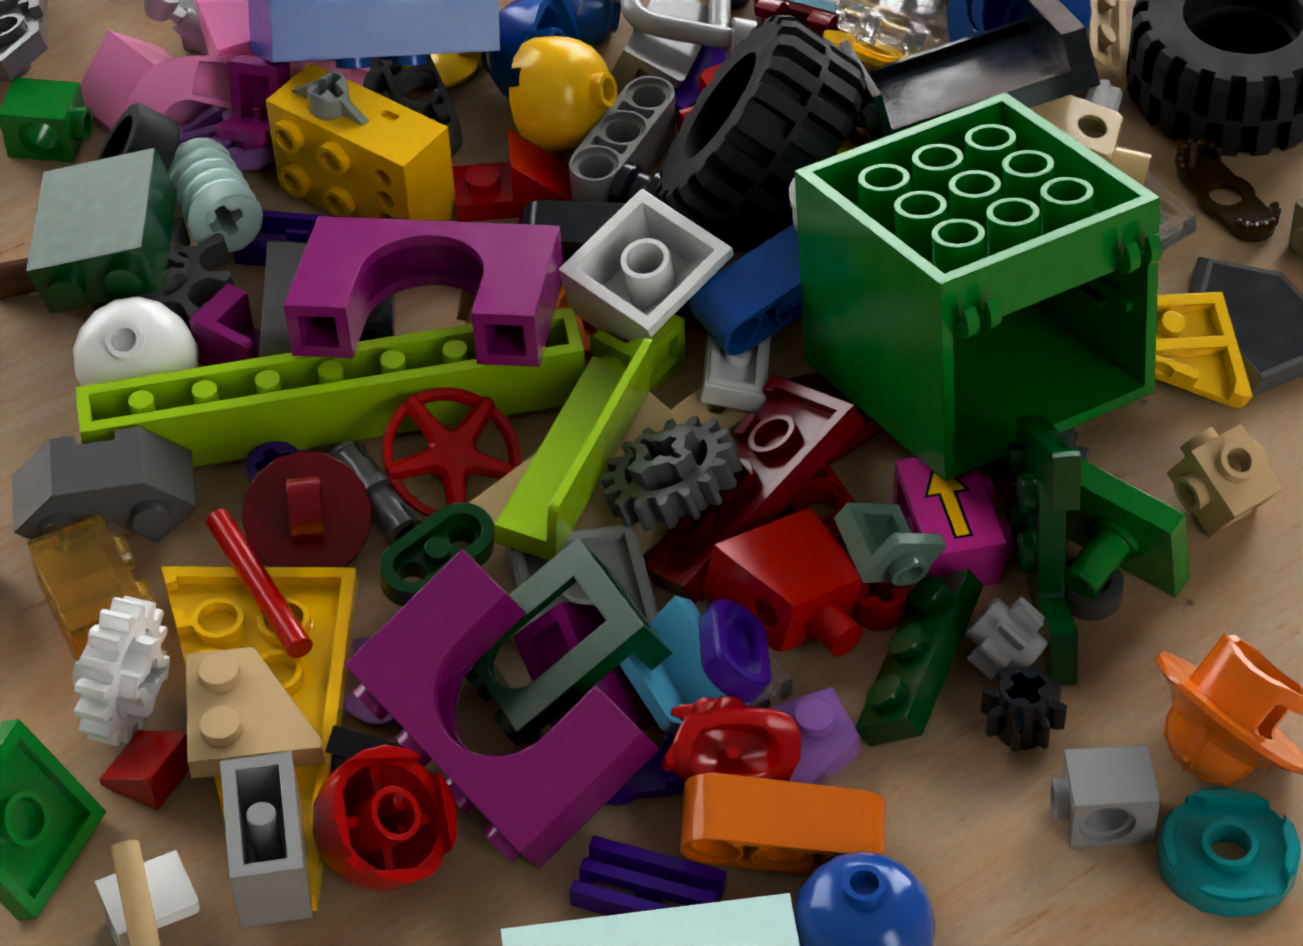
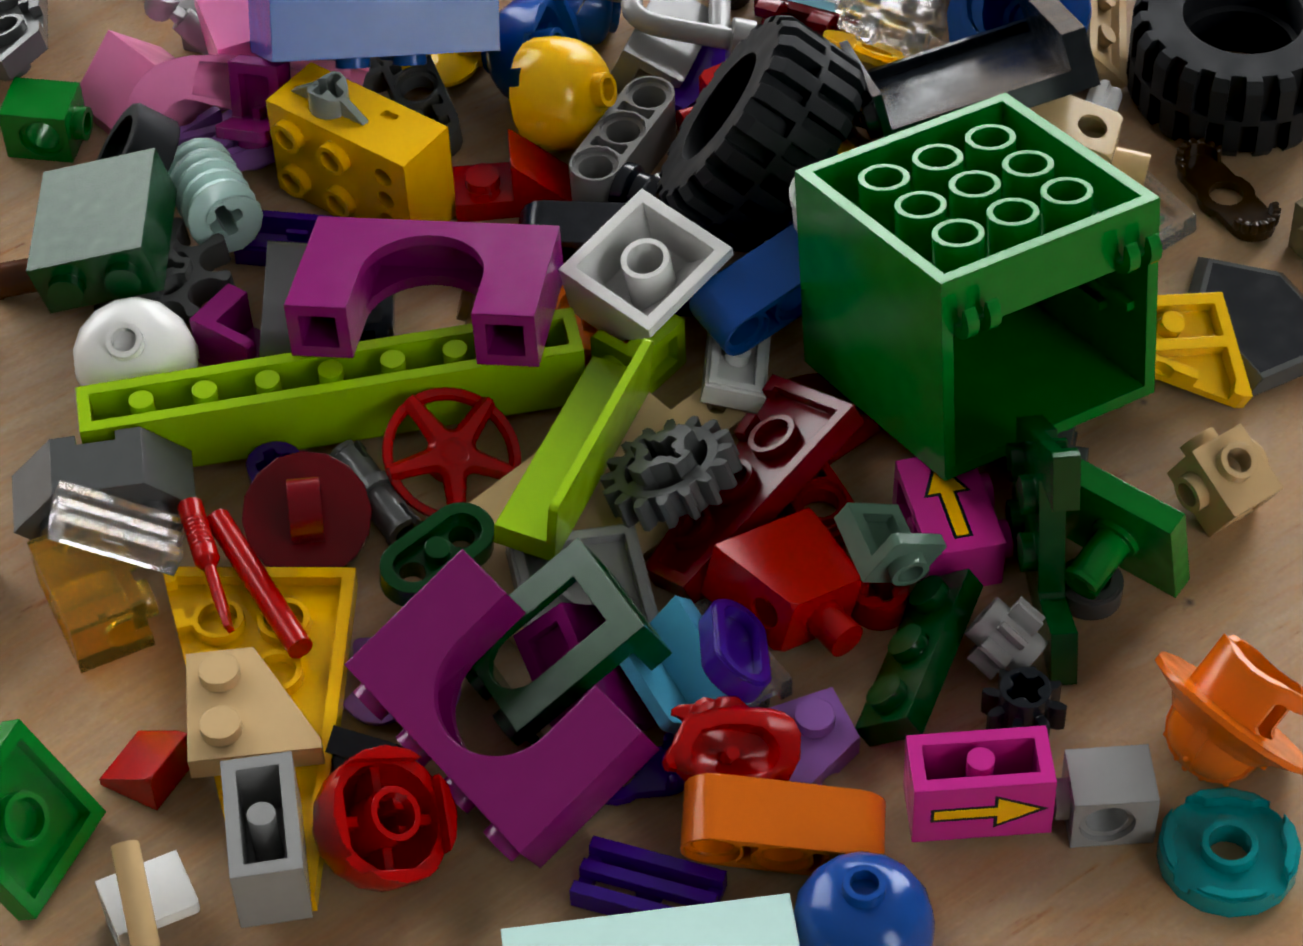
(116, 528): none -> clear tile
(120, 670): white gear -> none
(204, 553): none -> red piece
(979, 783): none -> dark pink brick

